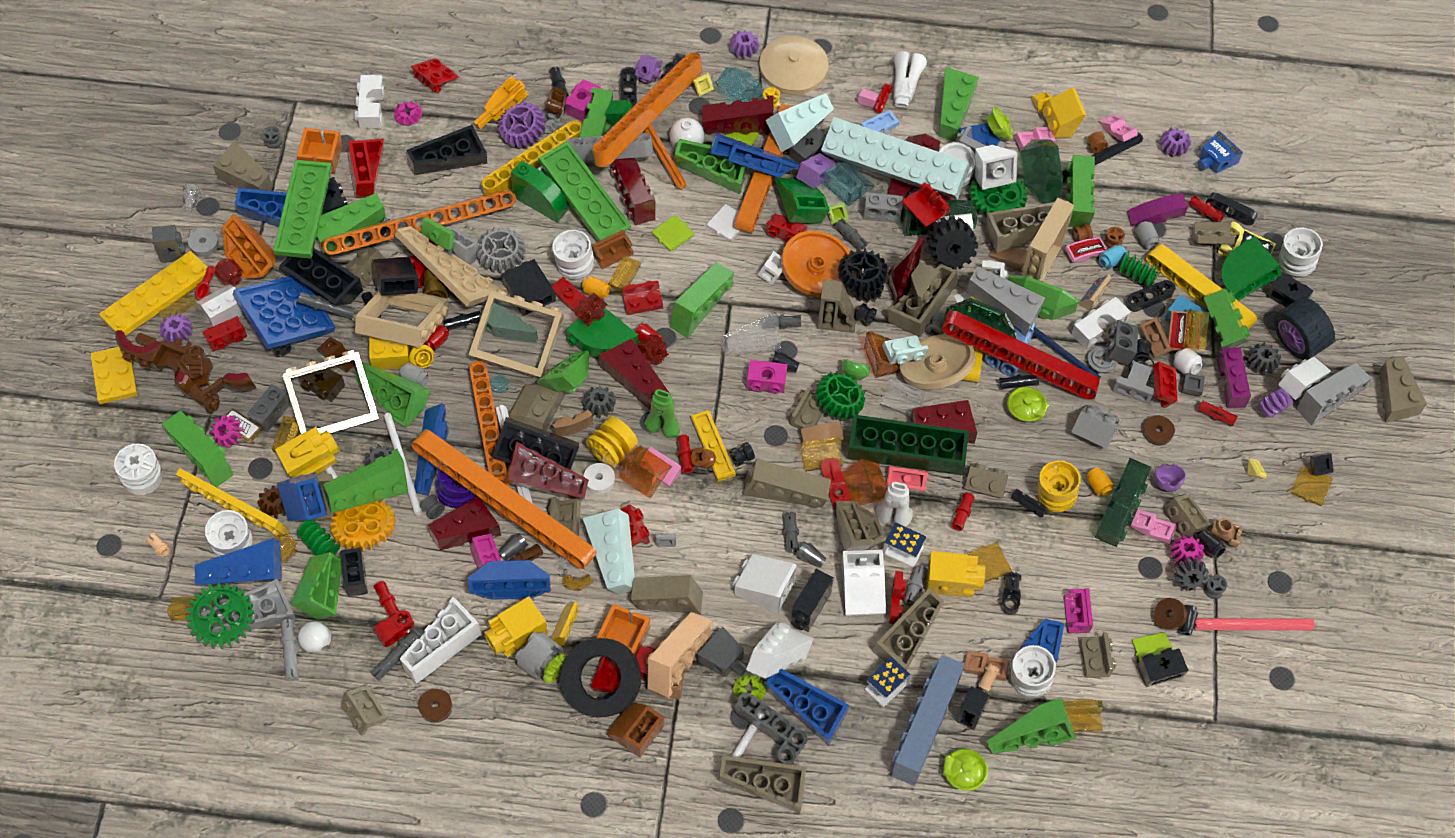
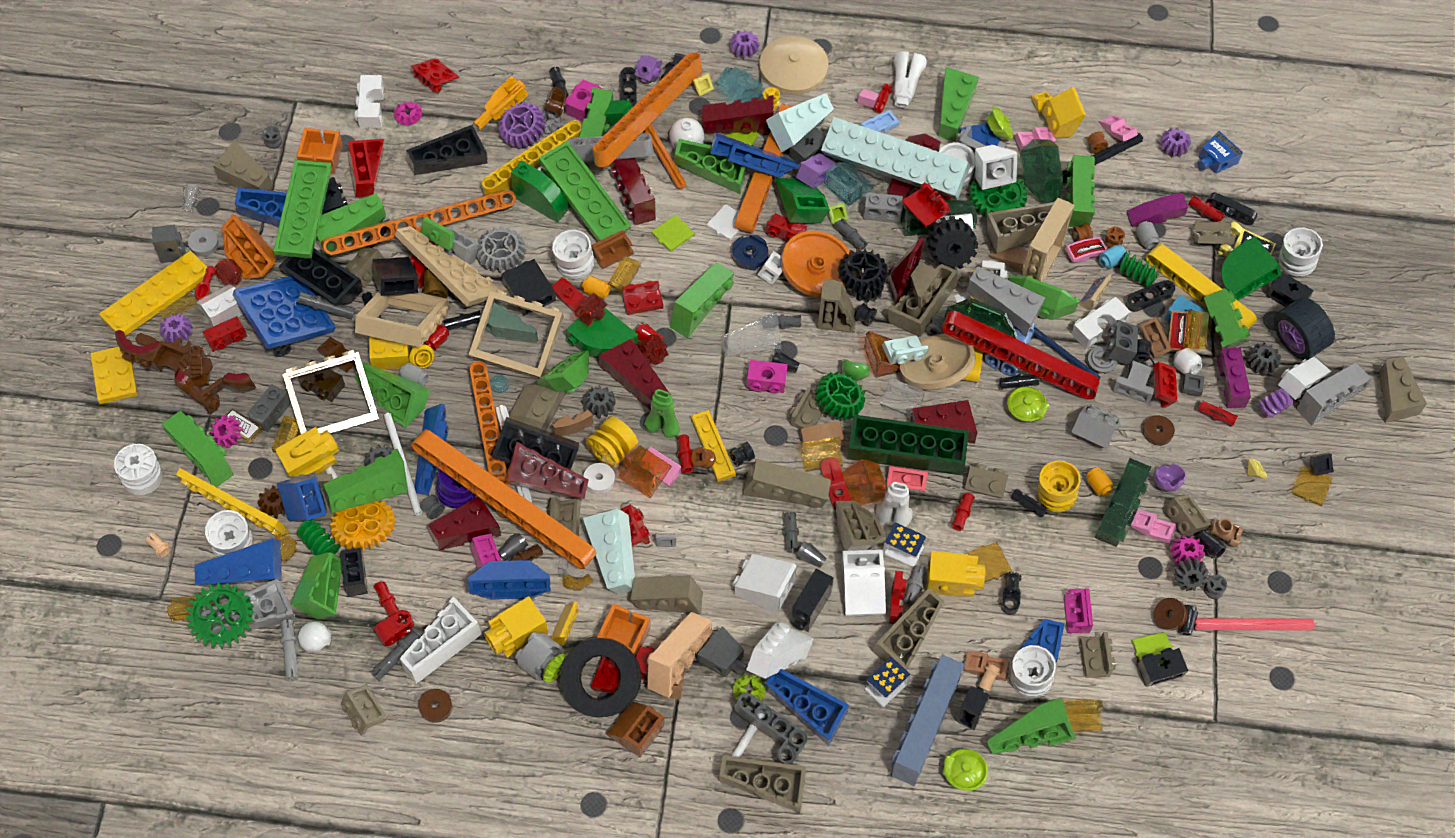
(746, 260): none -> dark blue plate

